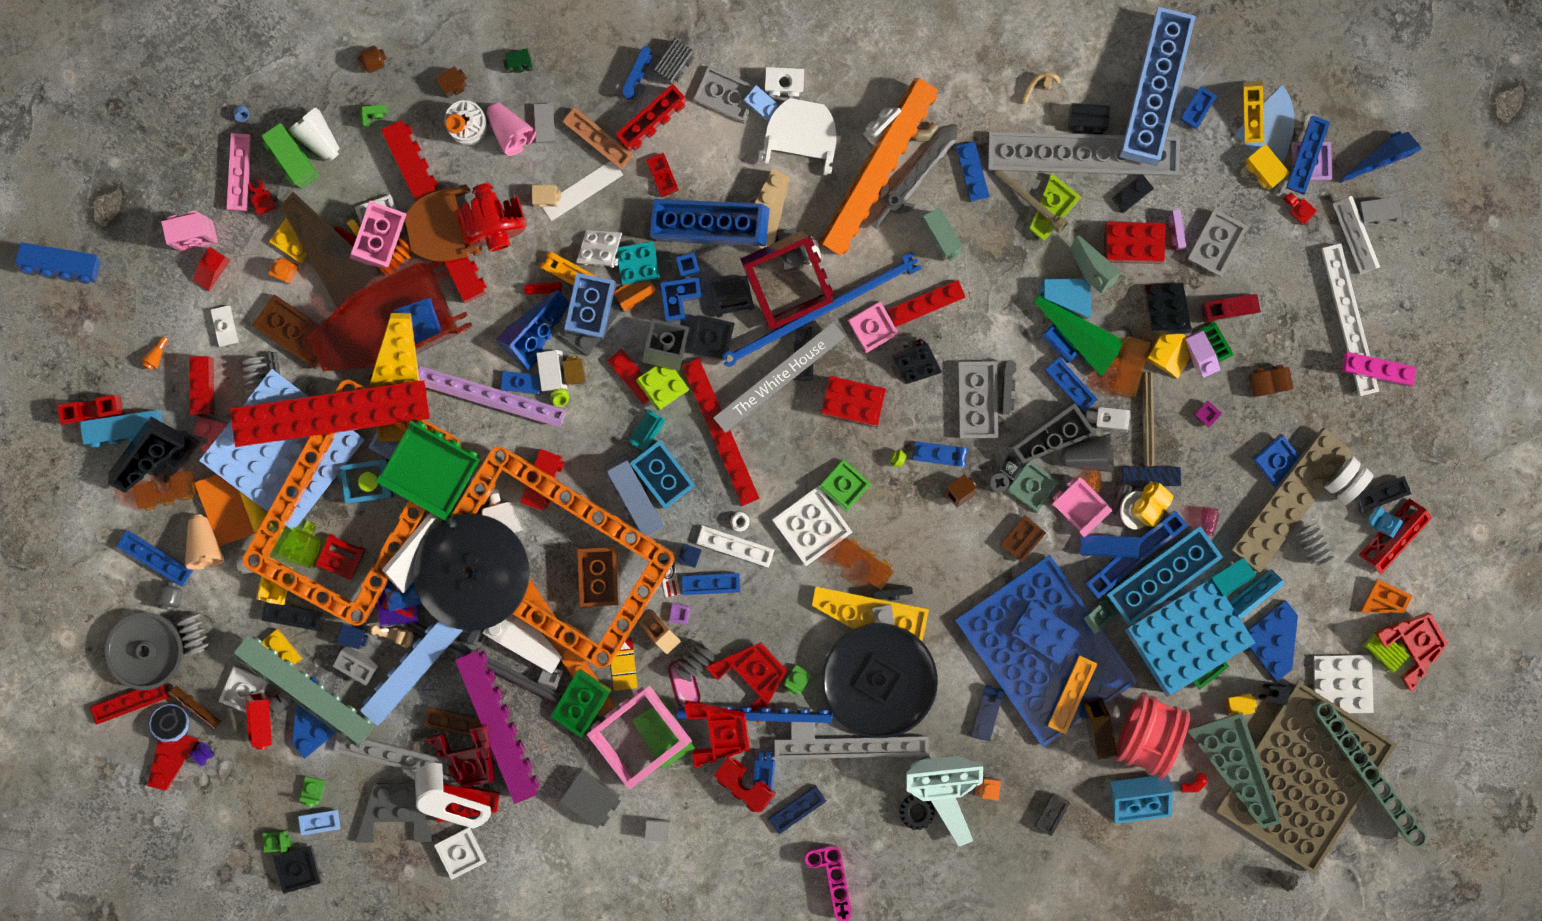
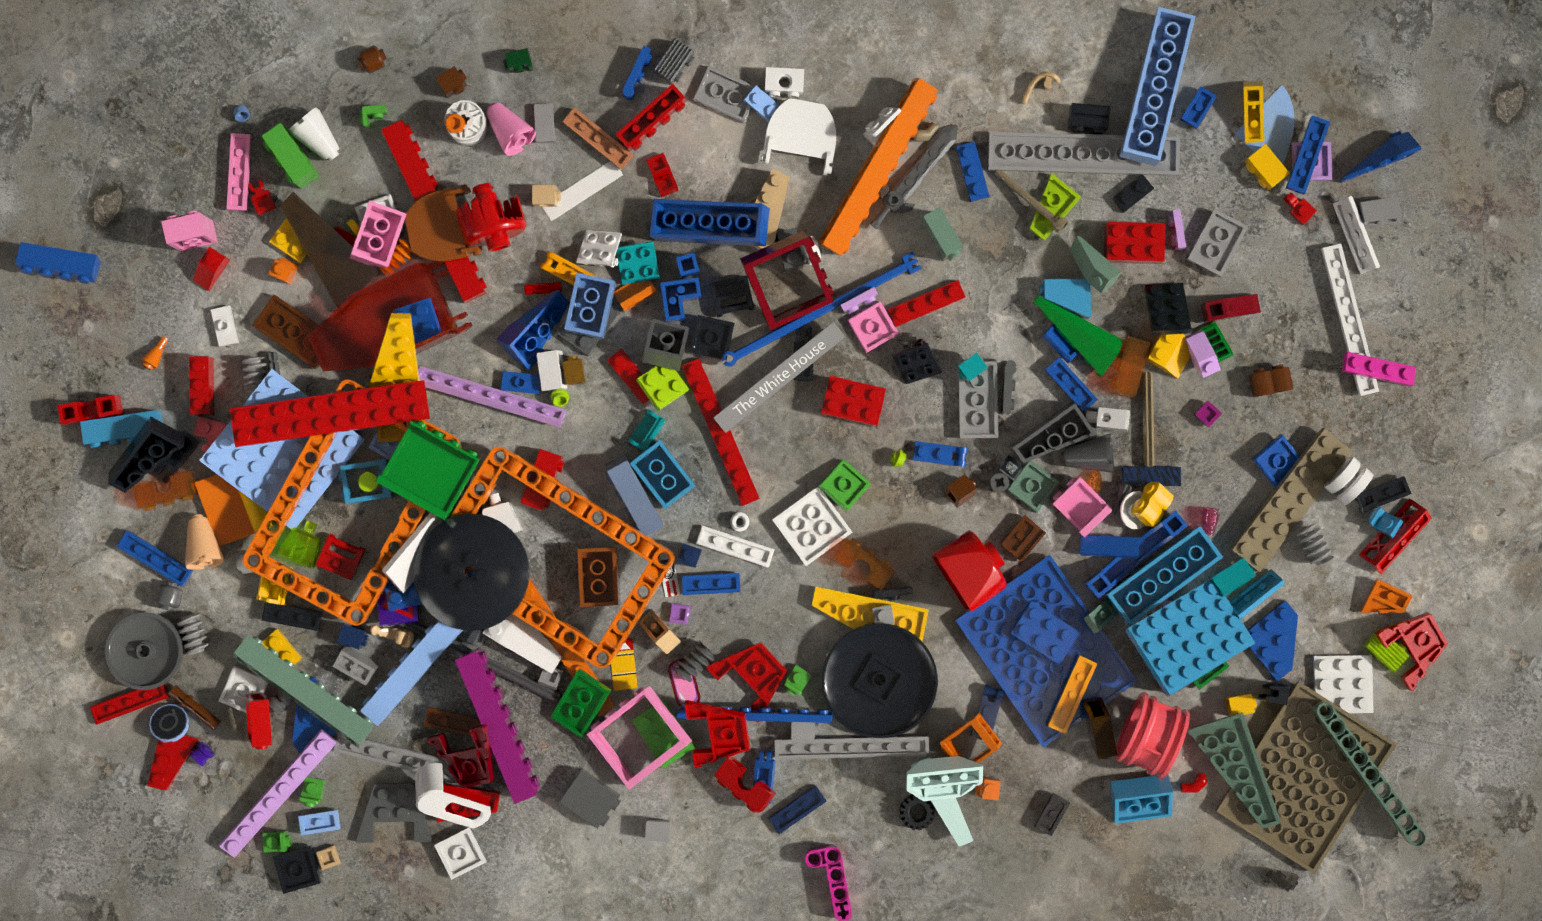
(277, 793): none -> lavender plate
(328, 857): none -> tan tile
(866, 297): none -> lavender plate
(971, 368): none -> teal brick
(971, 569): none -> red piece
(984, 732): none -> orange window

